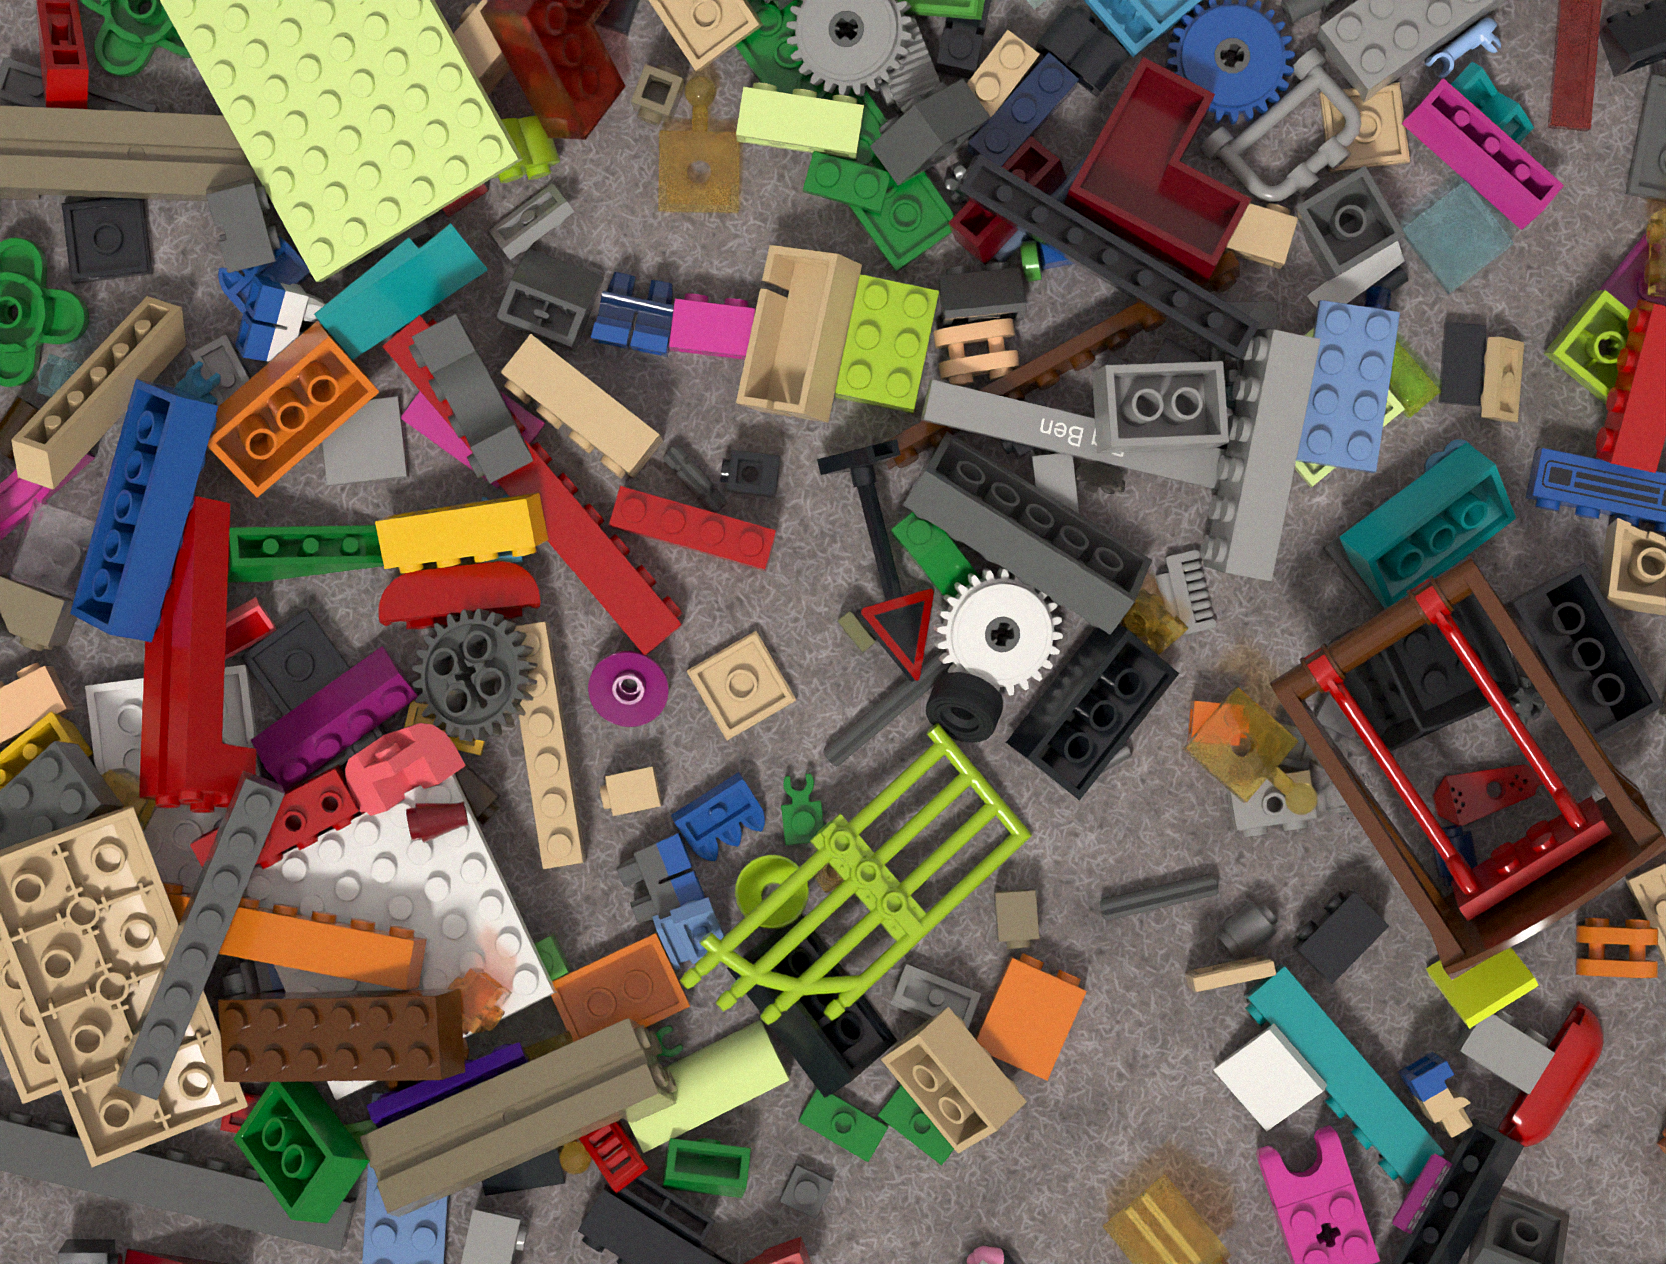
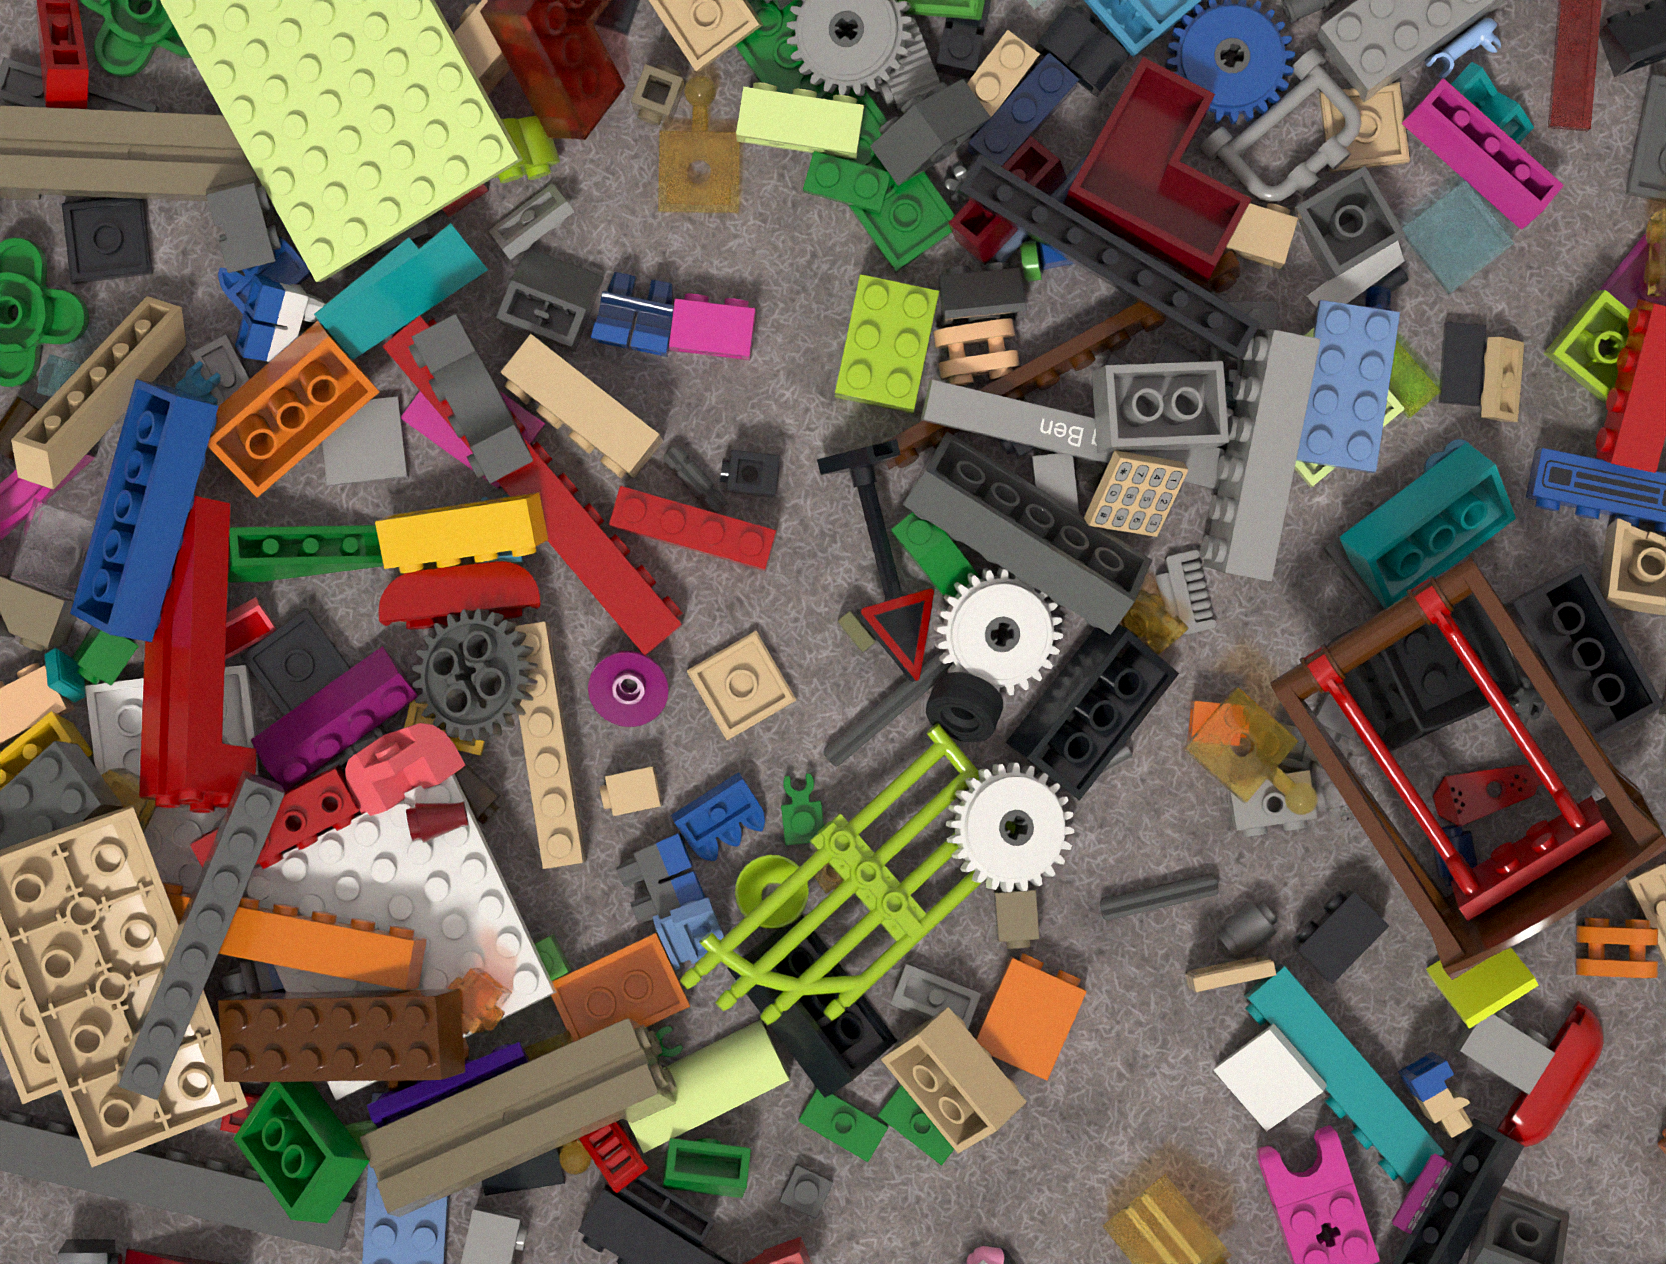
(63, 675): none -> teal tile
(103, 656): none -> green brick
(799, 338): tan piece -> none
(995, 851): none -> white gear
(1136, 493): none -> tile

